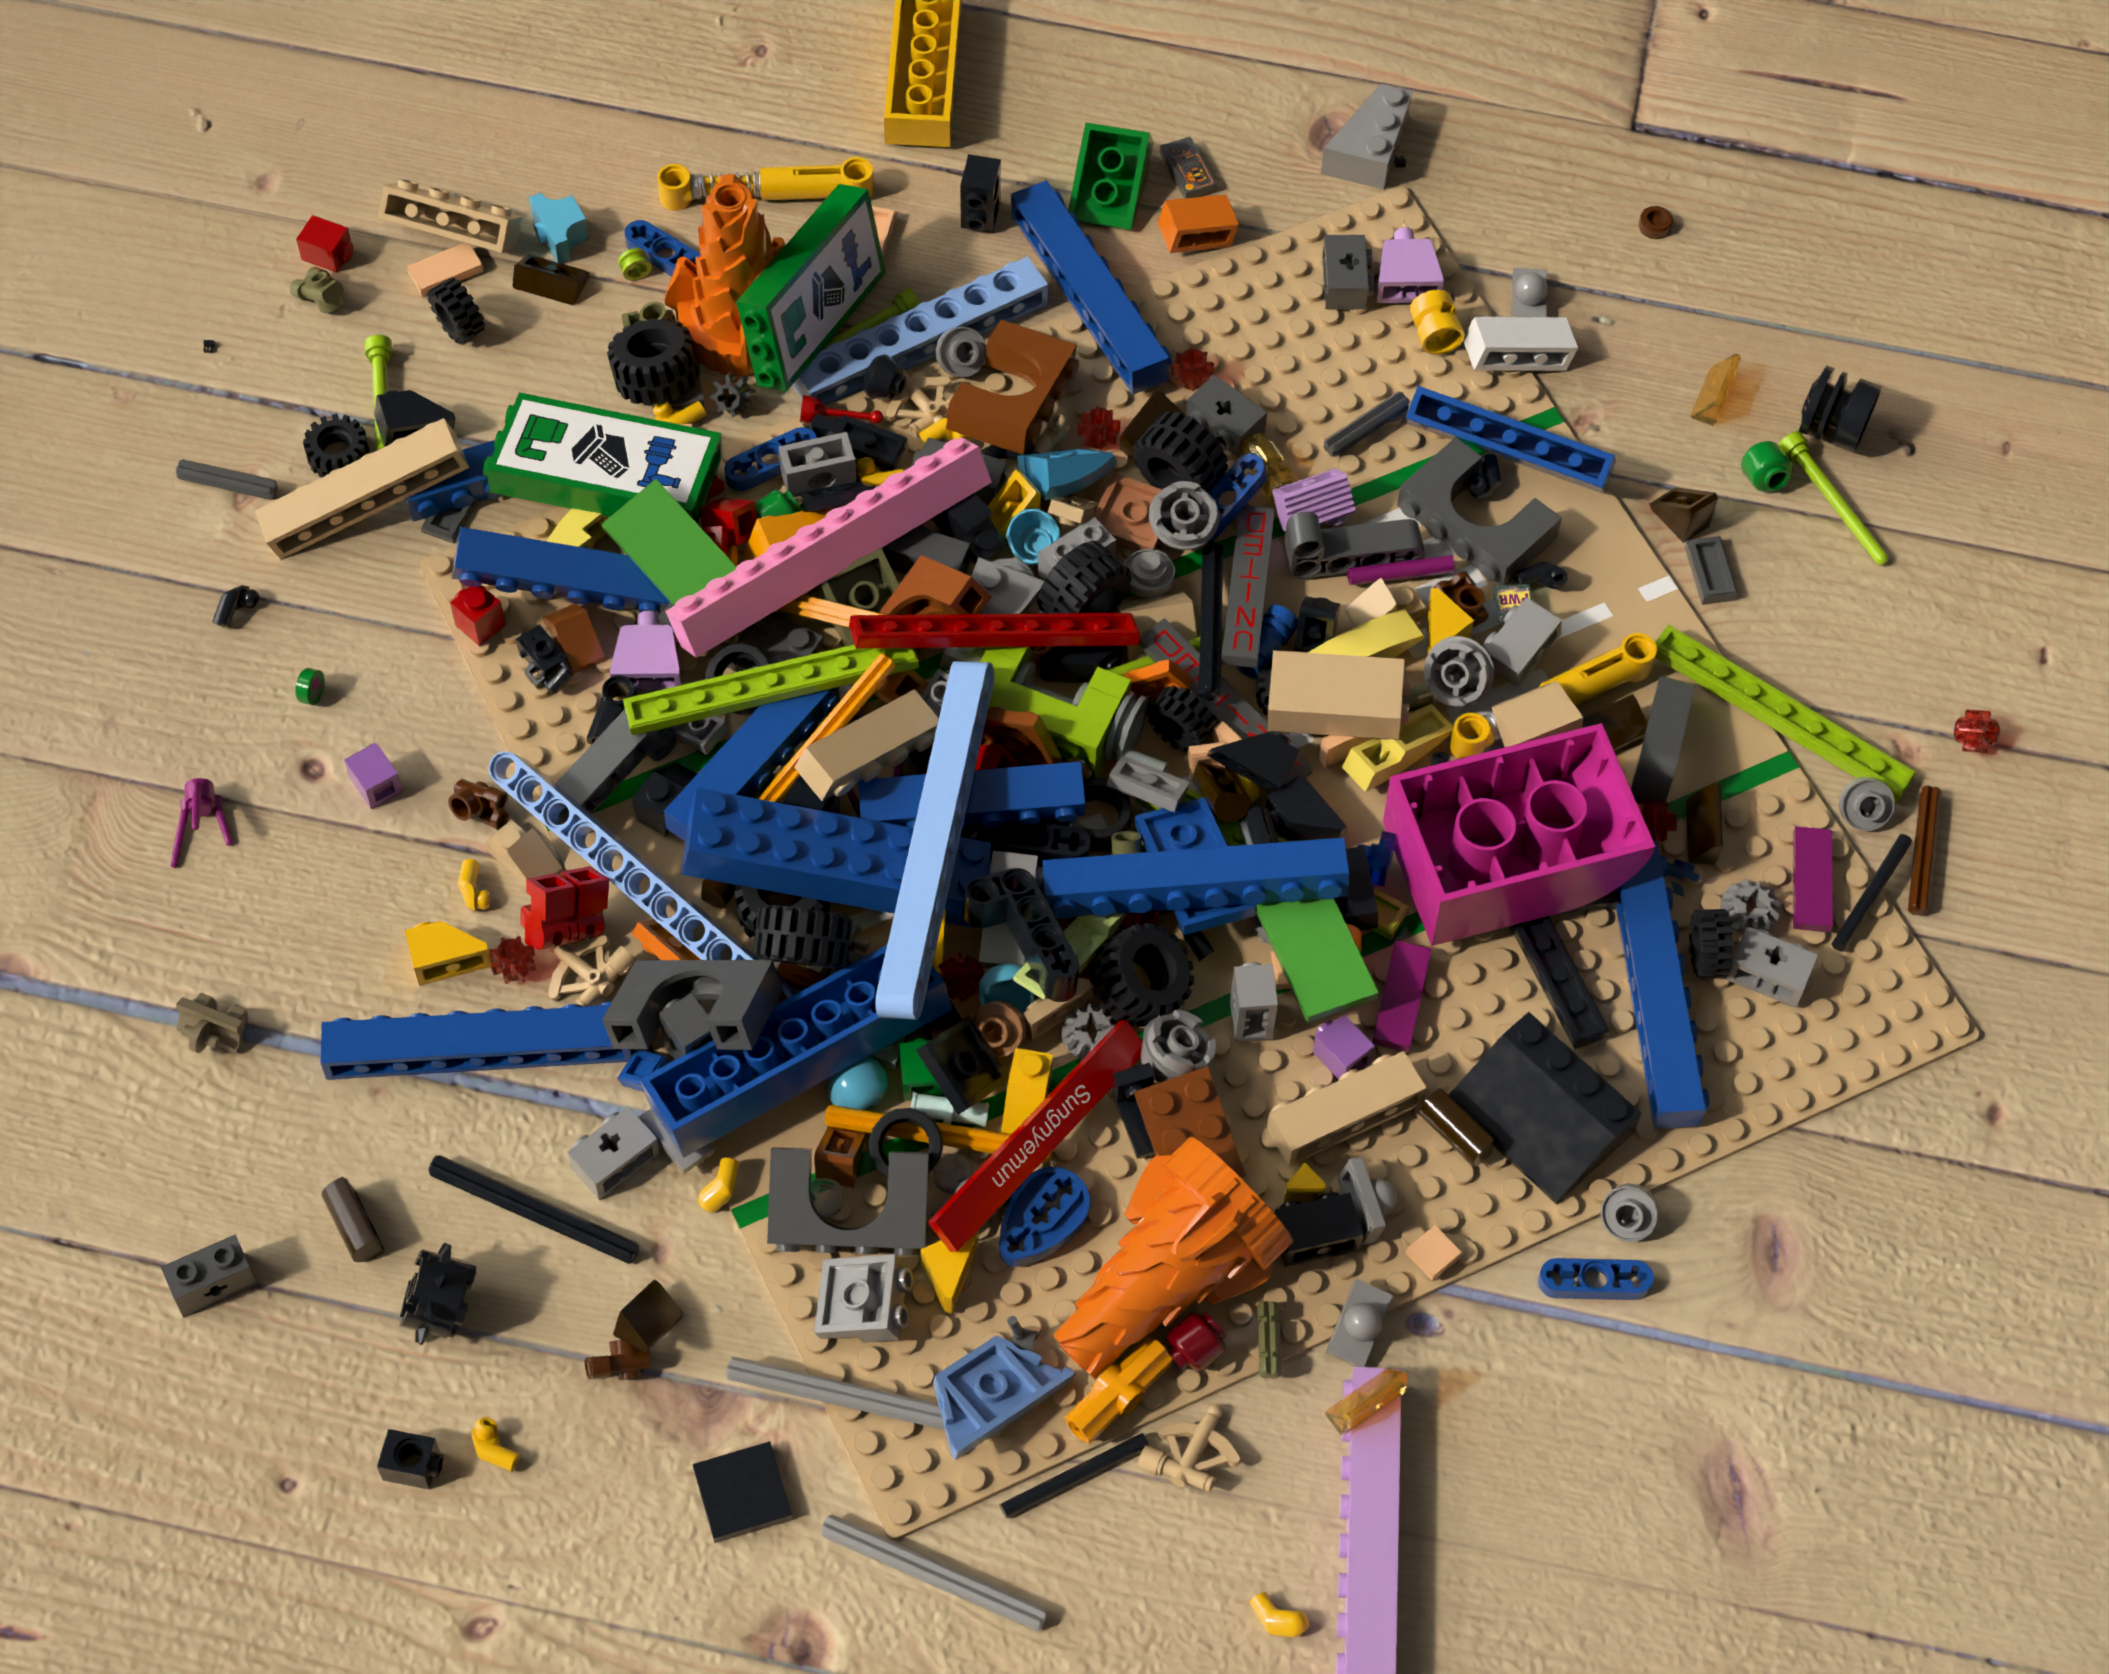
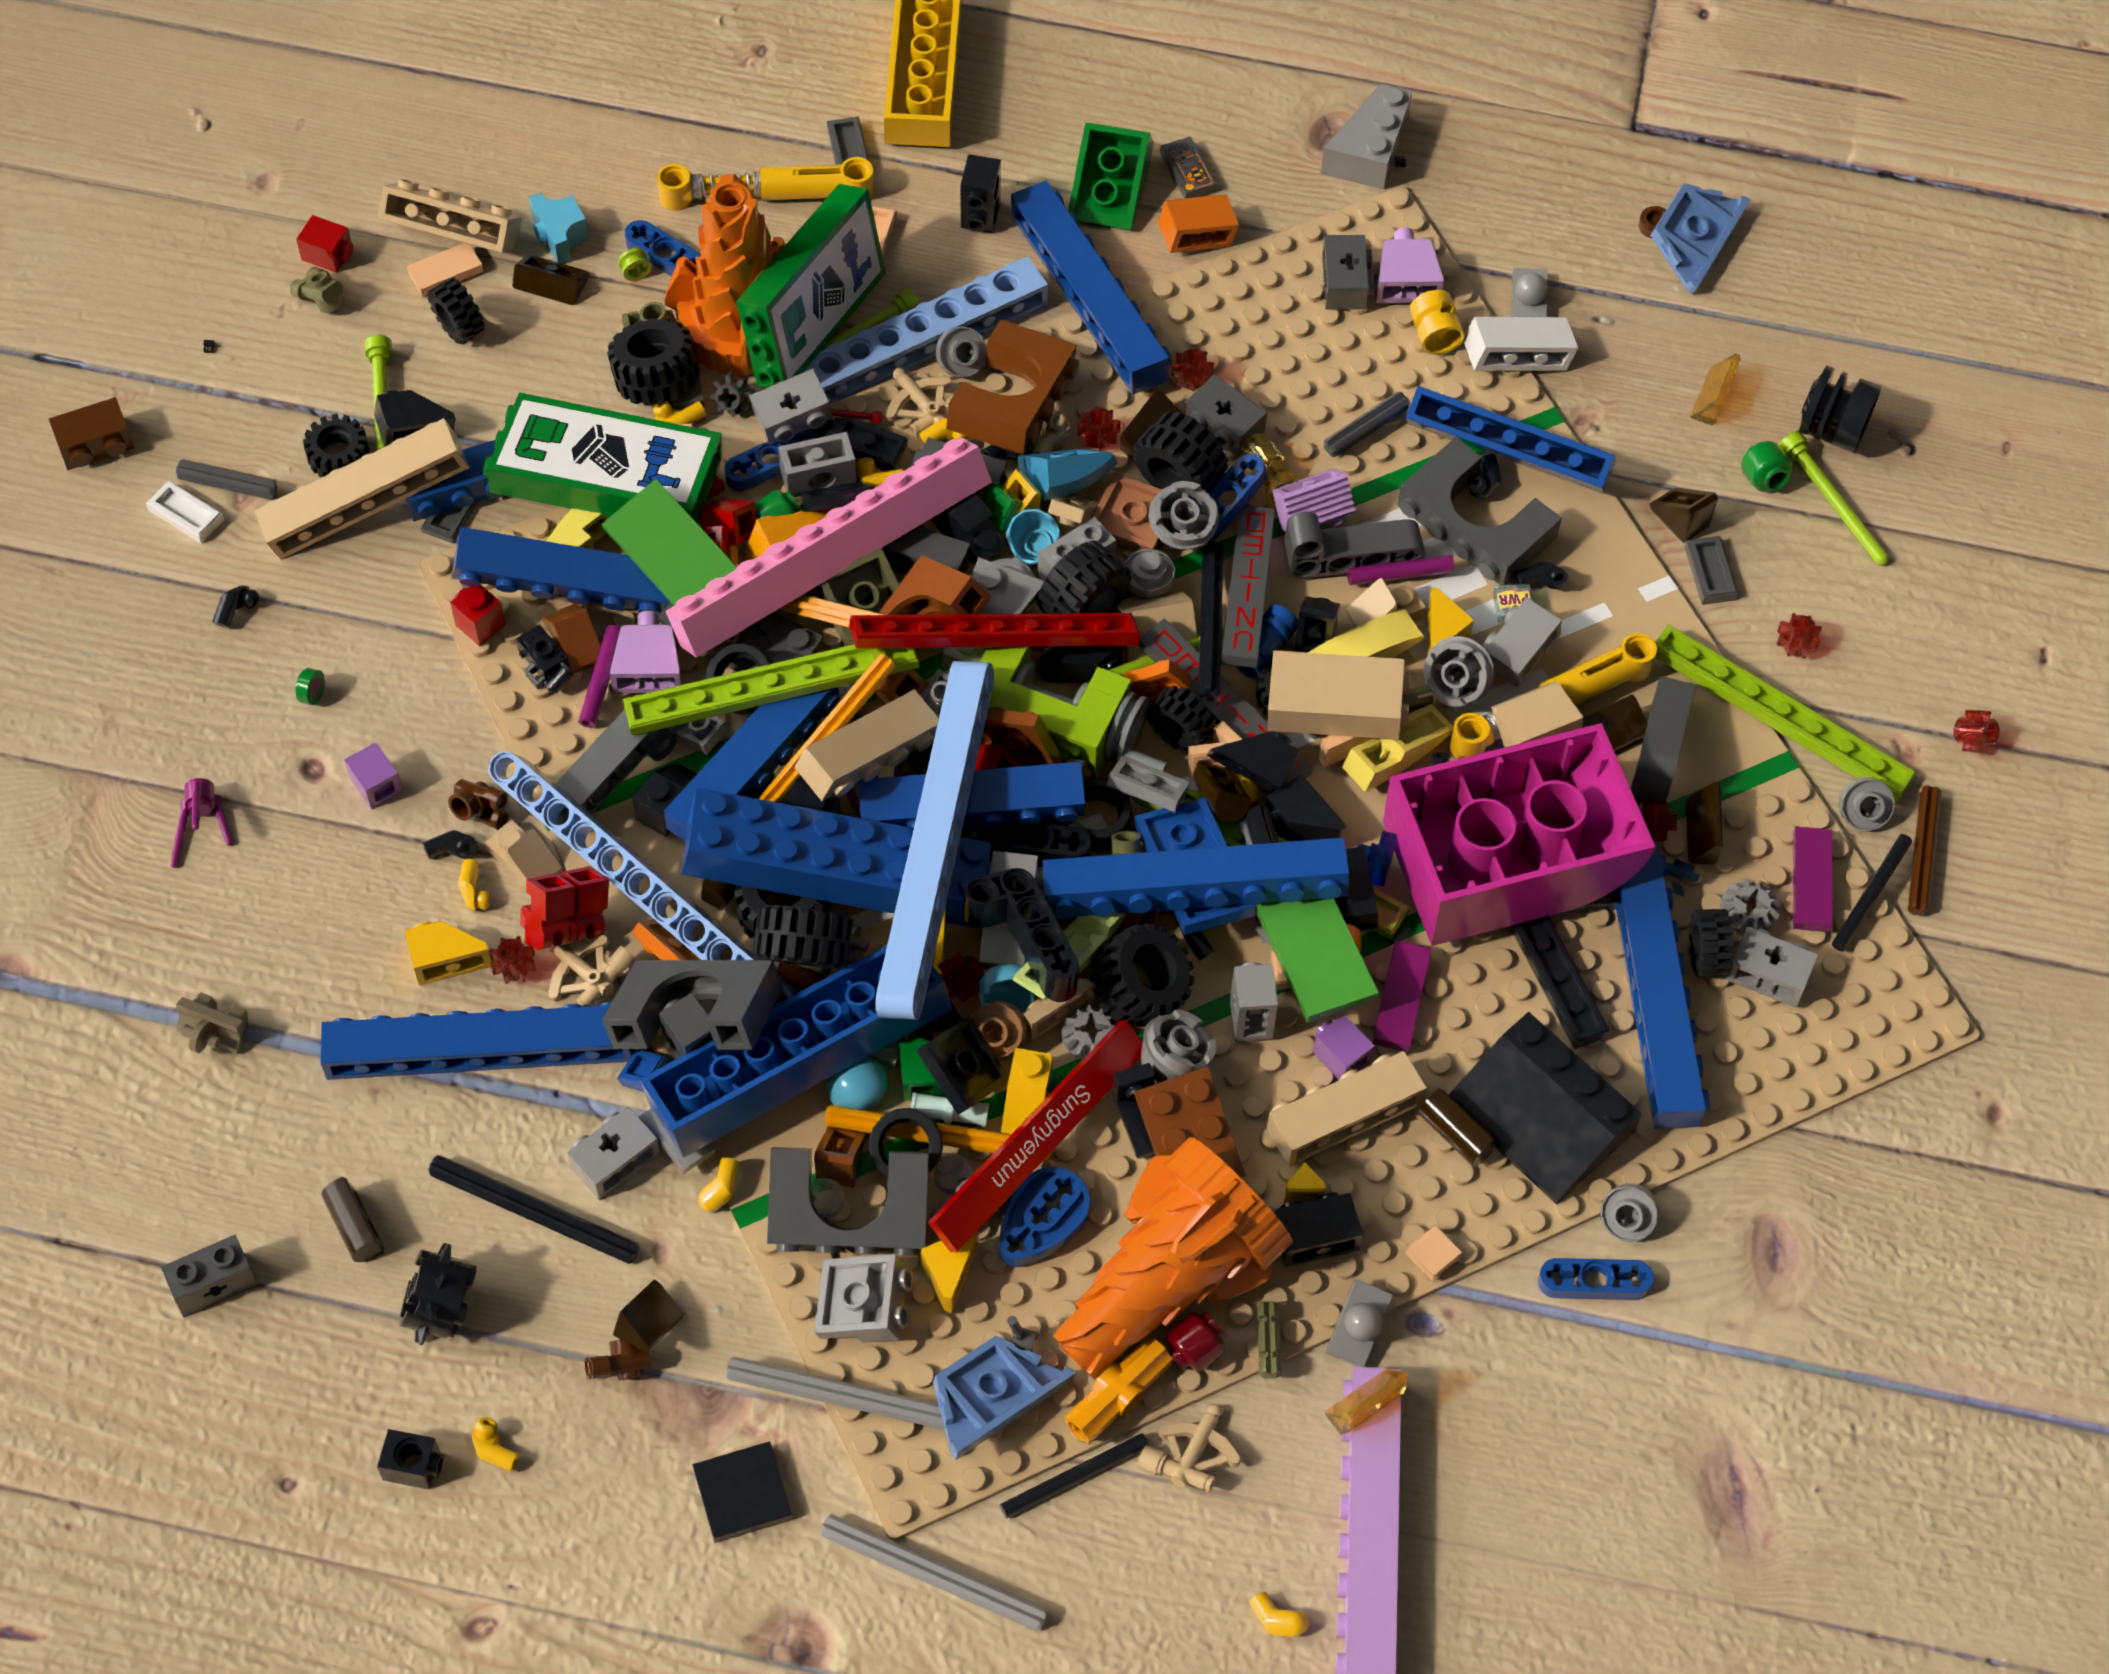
(91, 433): none -> reddish brown brick
(185, 511): none -> white tile
(452, 843): none -> black arm
(599, 679): none -> magenta piece
(609, 708): black piece -> none
(774, 406): none -> light grey brick
(846, 139): none -> dark grey tile
(884, 378): black cone -> none
(1002, 504): none -> green tile
(1370, 1198): light grey tile -> none
(1466, 595): reddish brown plate -> none
(1696, 230): none -> medium blue wing
(1799, 635): none -> clear red gear

